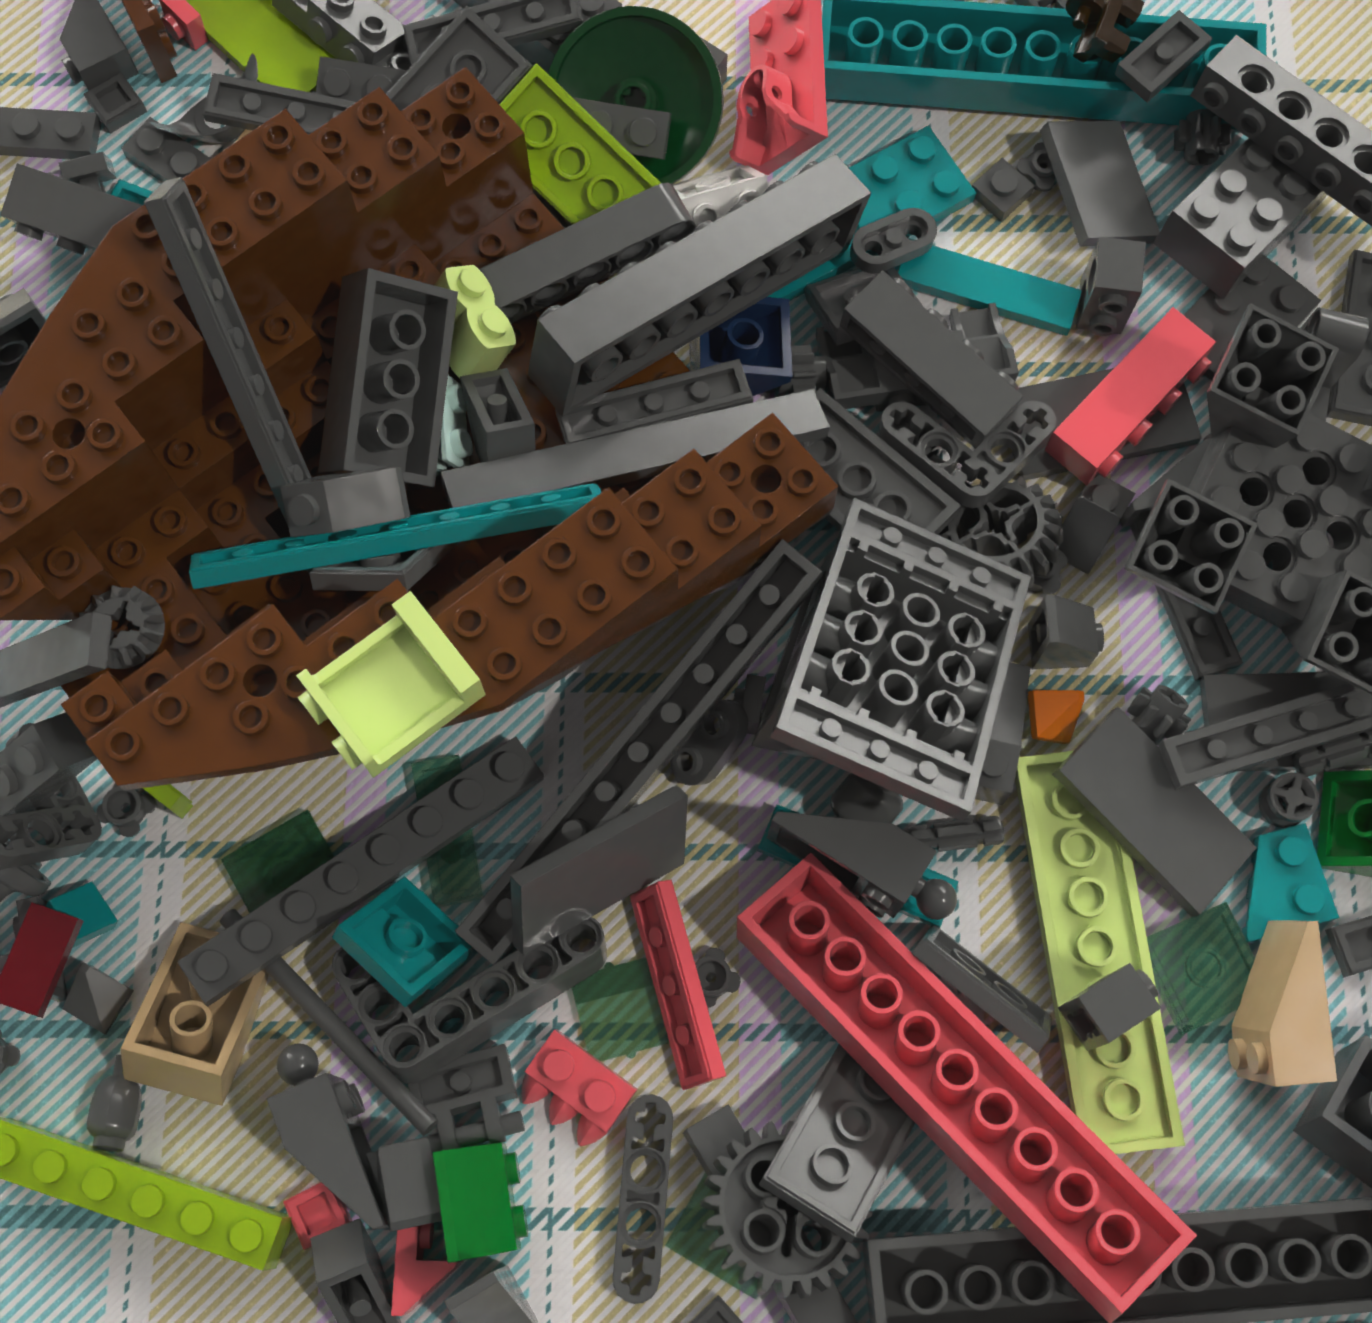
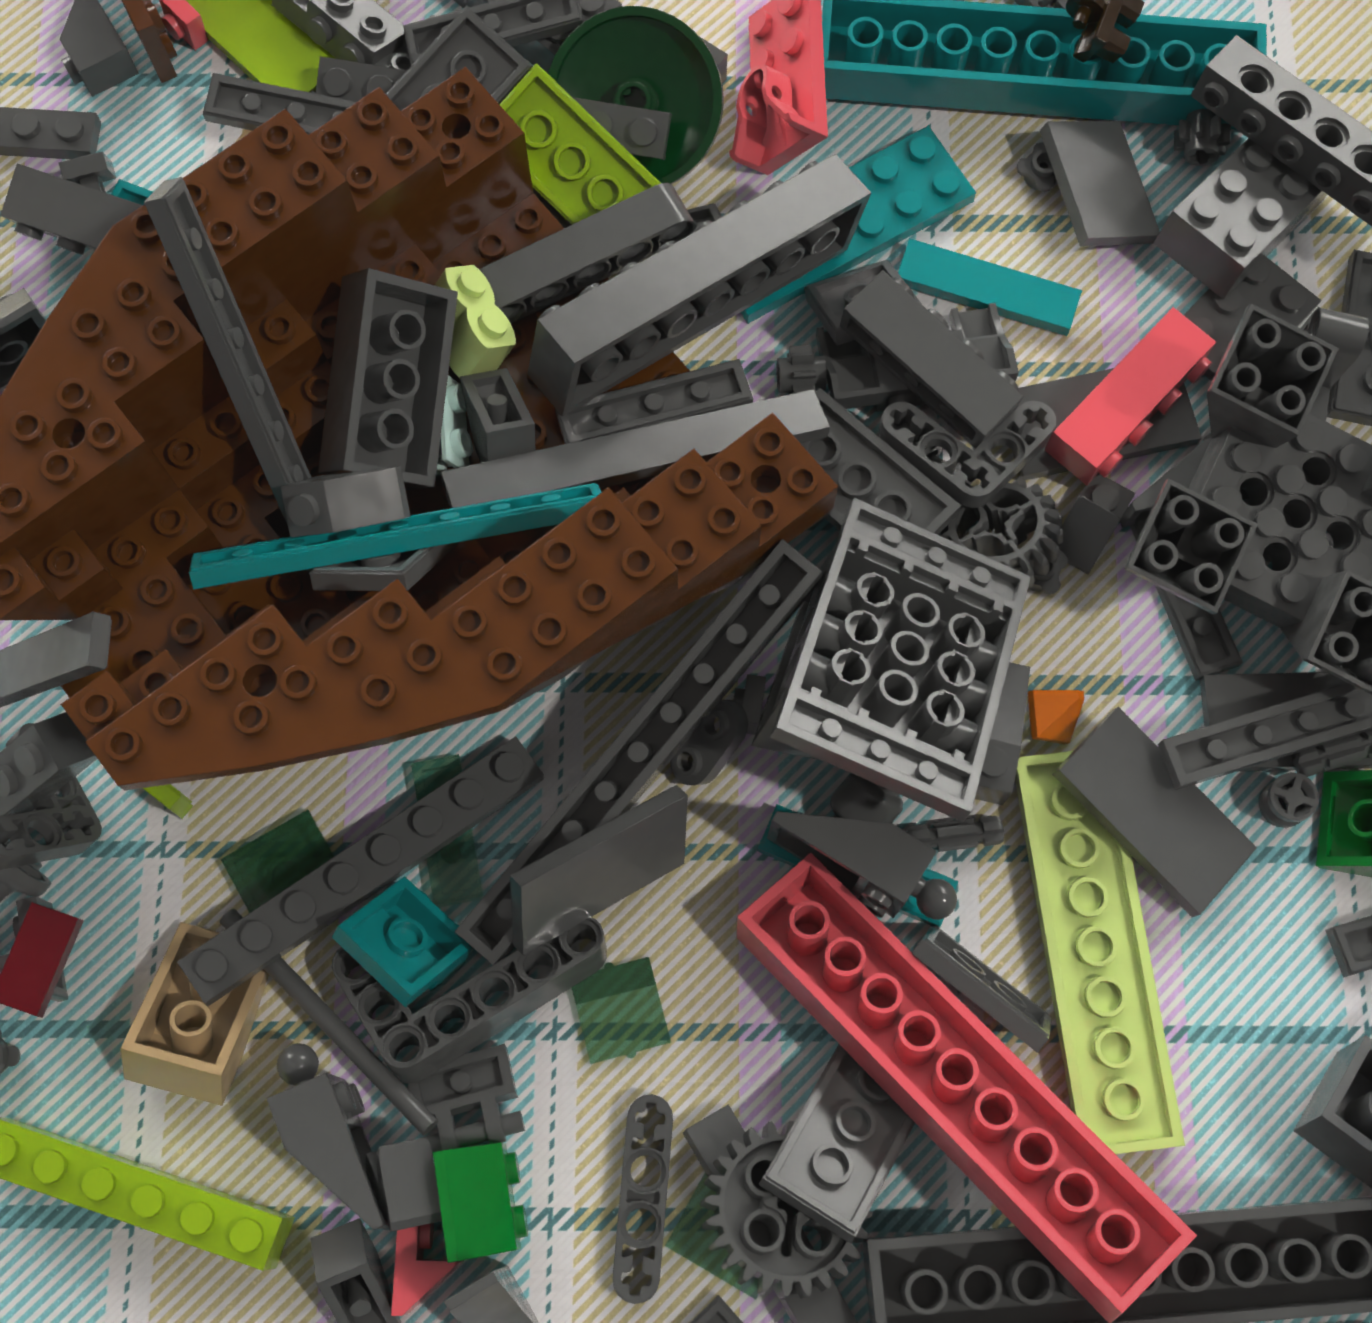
(88, 906): teal tile -> none
(96, 998): dark grey slope -> none
(114, 1111): dark grey plant -> none
(115, 102): dark grey tile -> none
(127, 822): dark grey plate -> none
(142, 612): dark grey gear -> none
(162, 153): dark grey plate -> none
(193, 124): dark grey piece -> none
(316, 1212): coral tile -> none
(391, 689): yellowish green panel -> none
(579, 1086): coral plate -> none
(677, 985): coral tile -> none
(716, 193): white plate -> none
(725, 980): dark grey plate -> none
(756, 337): dark blue slope -> none
(889, 240): dark grey plate -> none
(1002, 189): dark grey plate -> none
(1064, 634): dark grey slope -> none
(1111, 285): dark grey brick -> none
(1111, 1006): dark grey brick -> none
(1159, 713): dark grey gear -> none
(1163, 56): dark grey plate -> none
(1201, 967): clear green tile -> none
(1284, 1012): tan slope -> none
(1286, 882): teal wing -> none

